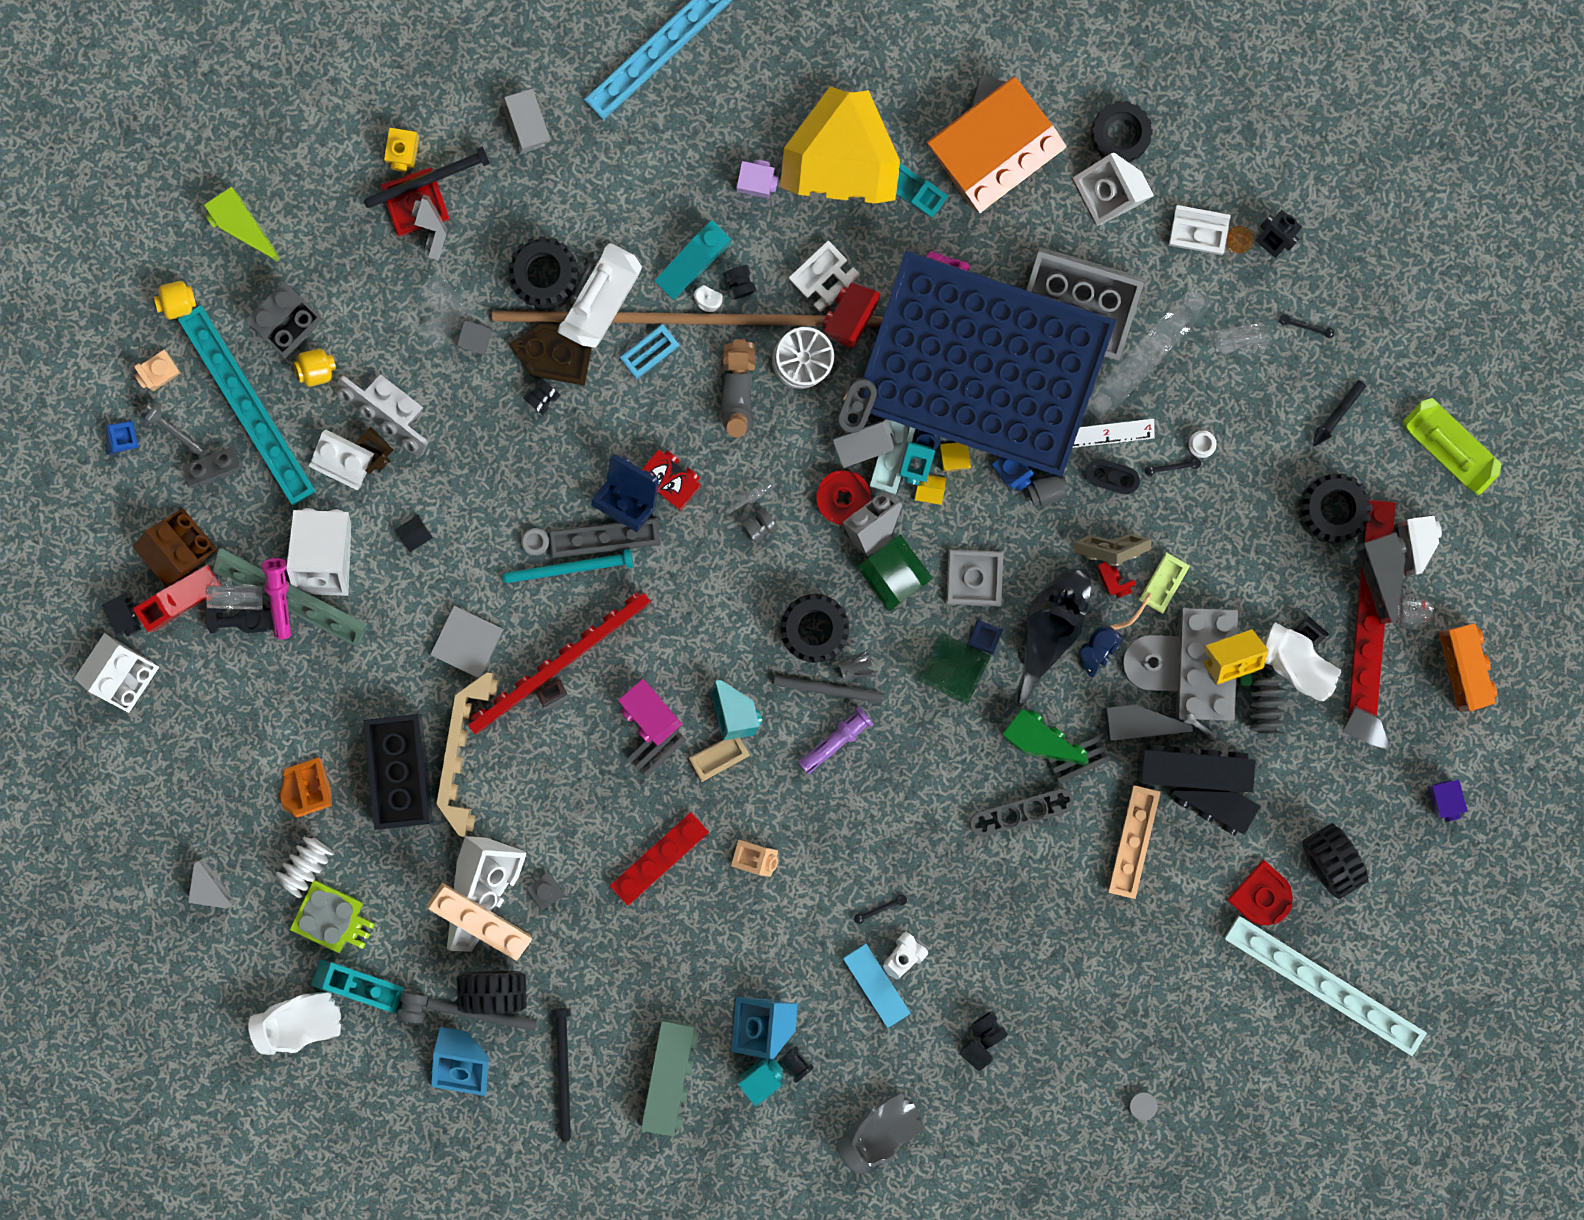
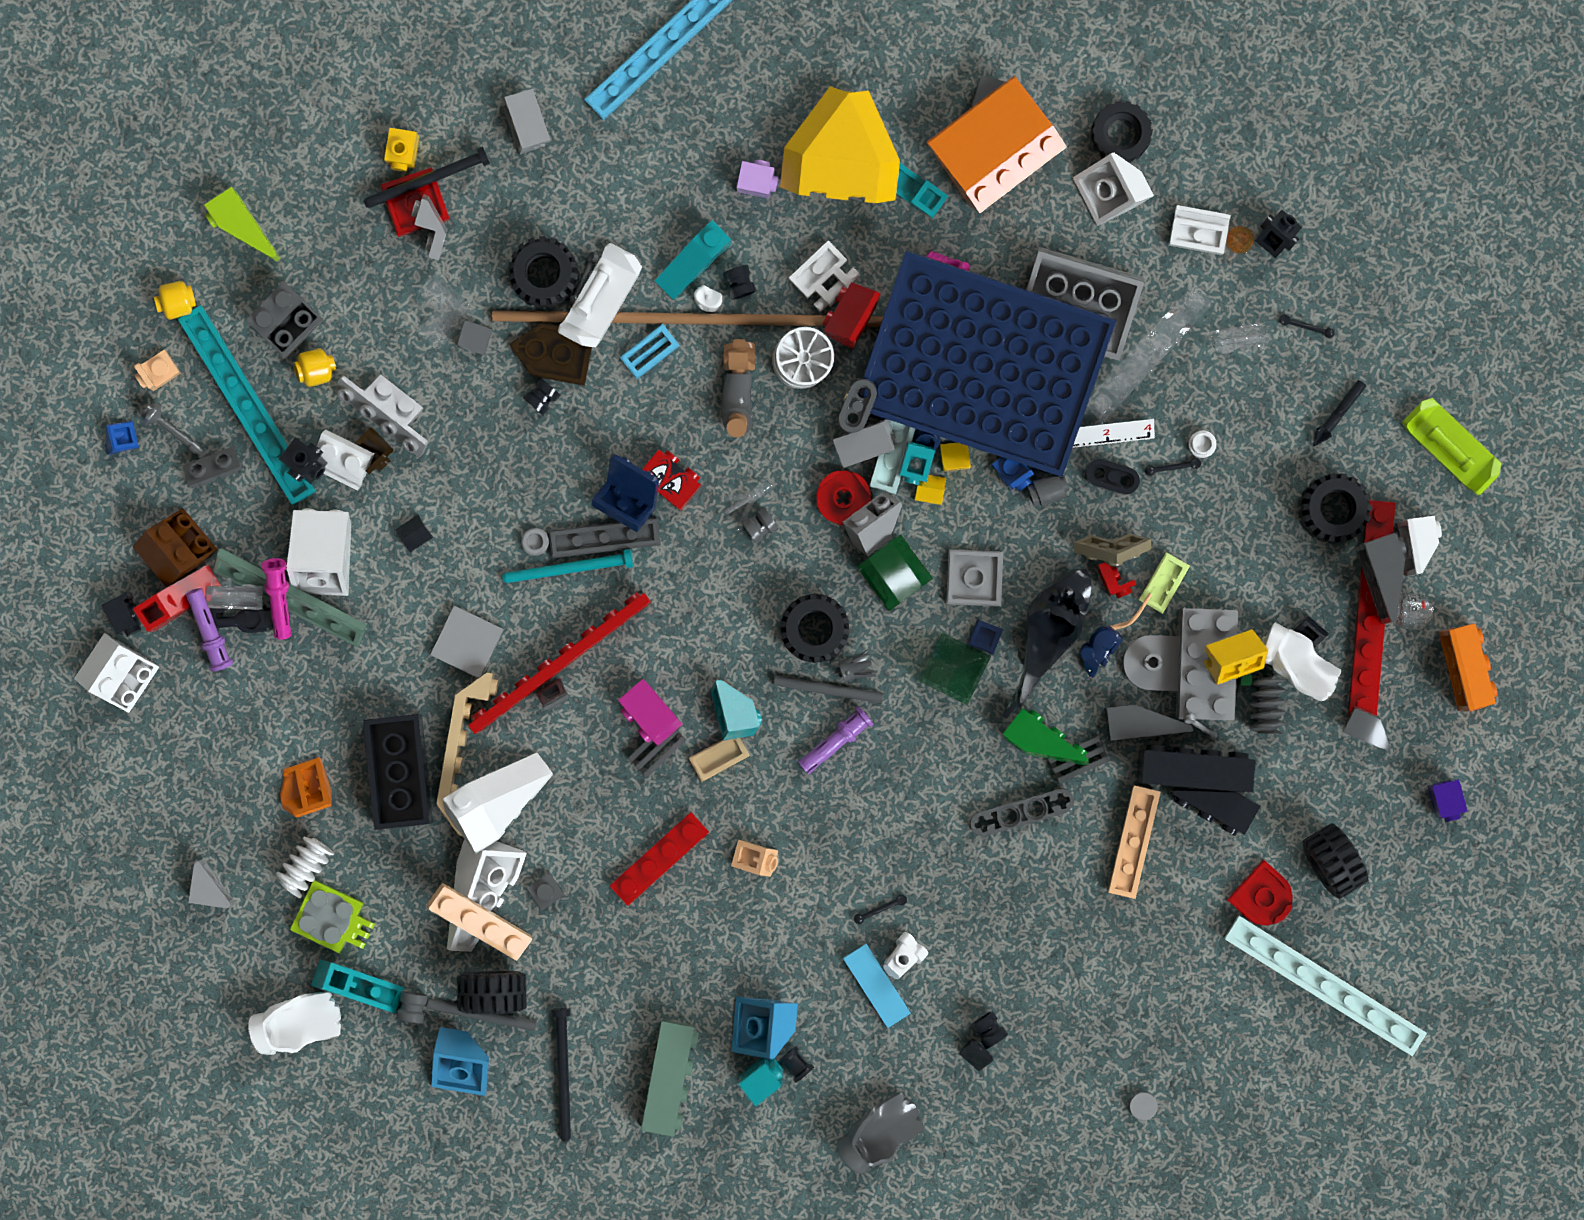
(212, 641): none -> medium lavender pin
(303, 461): none -> black brick
(491, 802): none -> white wedge

